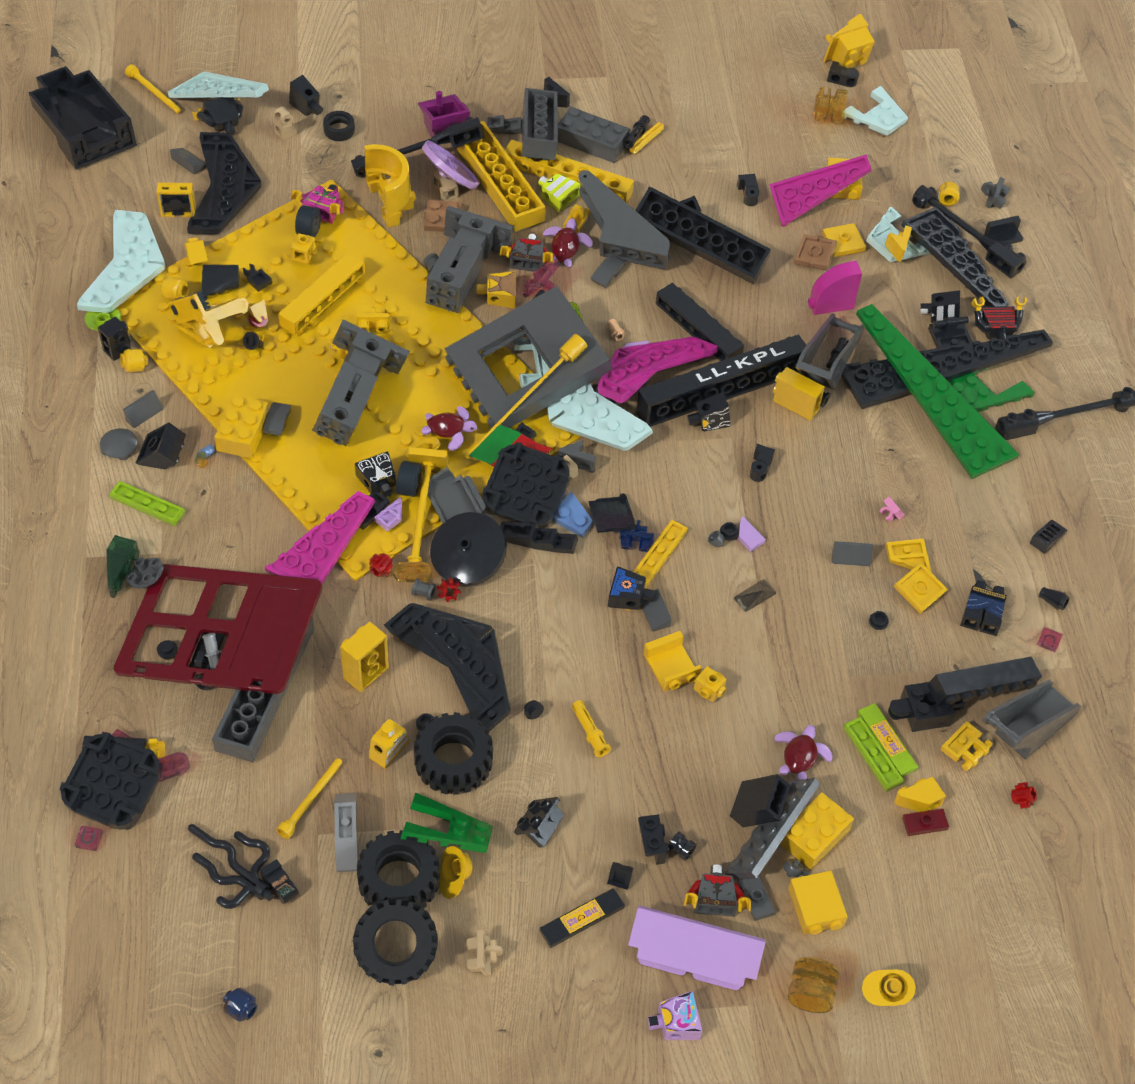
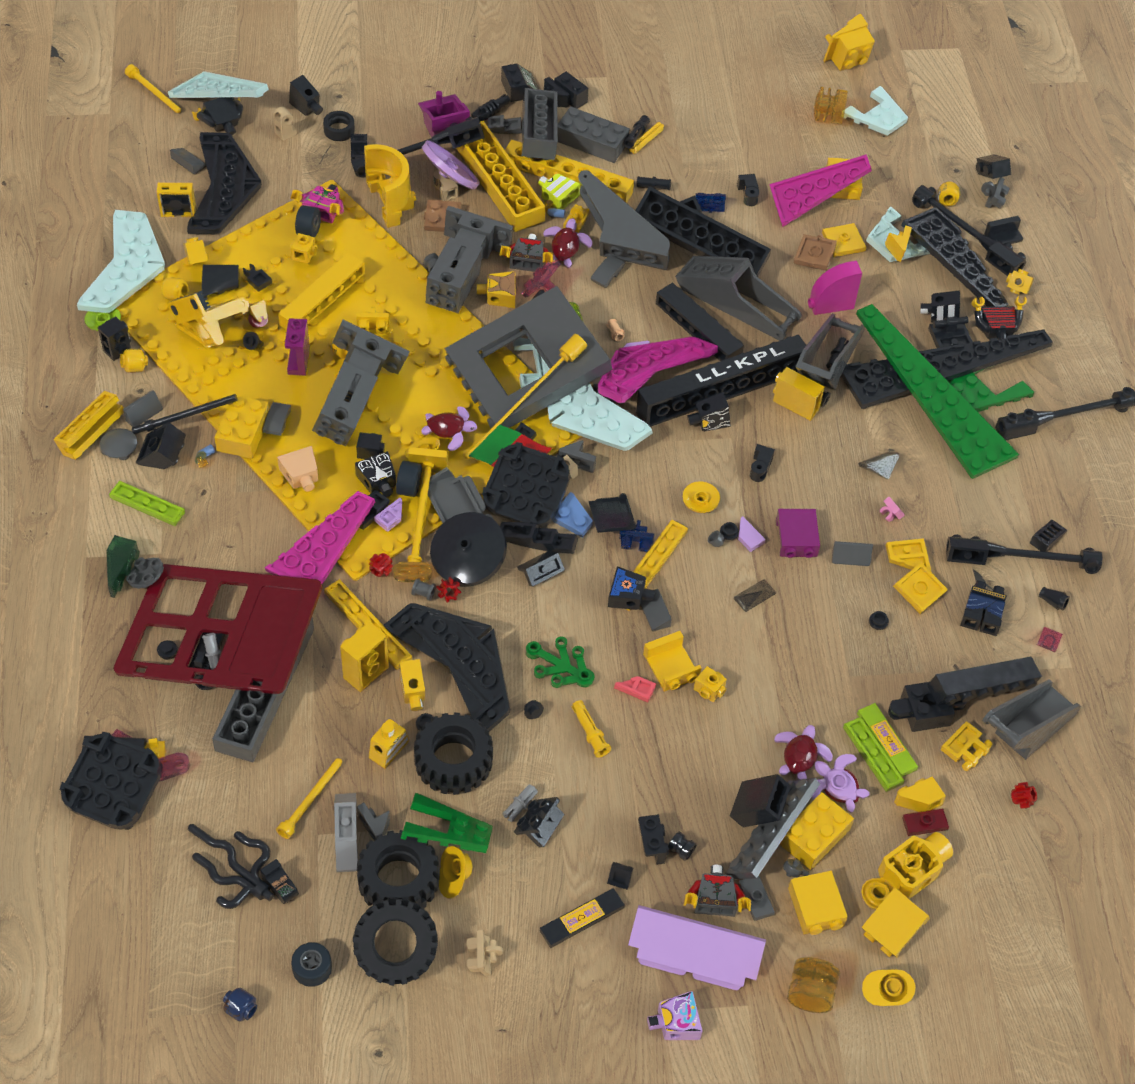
(82, 116): black panel -> none
(88, 838): clear pink tile -> none
(89, 425): none -> yellow brick
(151, 424): none -> black bar
(298, 342): none -> magenta panel
(299, 468): none -> light nougat torso
(307, 957): none -> black wheel
(358, 142): none -> black slope
(360, 616): none -> yellow tile
(369, 445): none -> black brick
(373, 824): none -> dark grey slope
(412, 684): none -> yellow torso
(490, 108): none -> black hinge
(515, 80): none -> black slope
(520, 802): none -> light grey axle
(542, 567): none -> panel
(551, 211): none -> medium blue arm
(561, 665): none -> green plant
(576, 89): none -> black brick
(637, 687): none -> coral tile
(653, 182): none -> black pin
(701, 491): none -> yellow dish
(711, 202): none -> clear blue hips
(719, 284): none -> dark grey piece
(798, 532): none -> magenta panel
(839, 782): none -> lavender animal
(842, 75): black leg -> none
(881, 464): none -> clear smoke slope
(894, 923): none -> yellow panel
(908, 868): none -> yellow brick
(977, 551): none -> black bar
(993, 166): none -> black brick
(1026, 283): none -> yellow brick

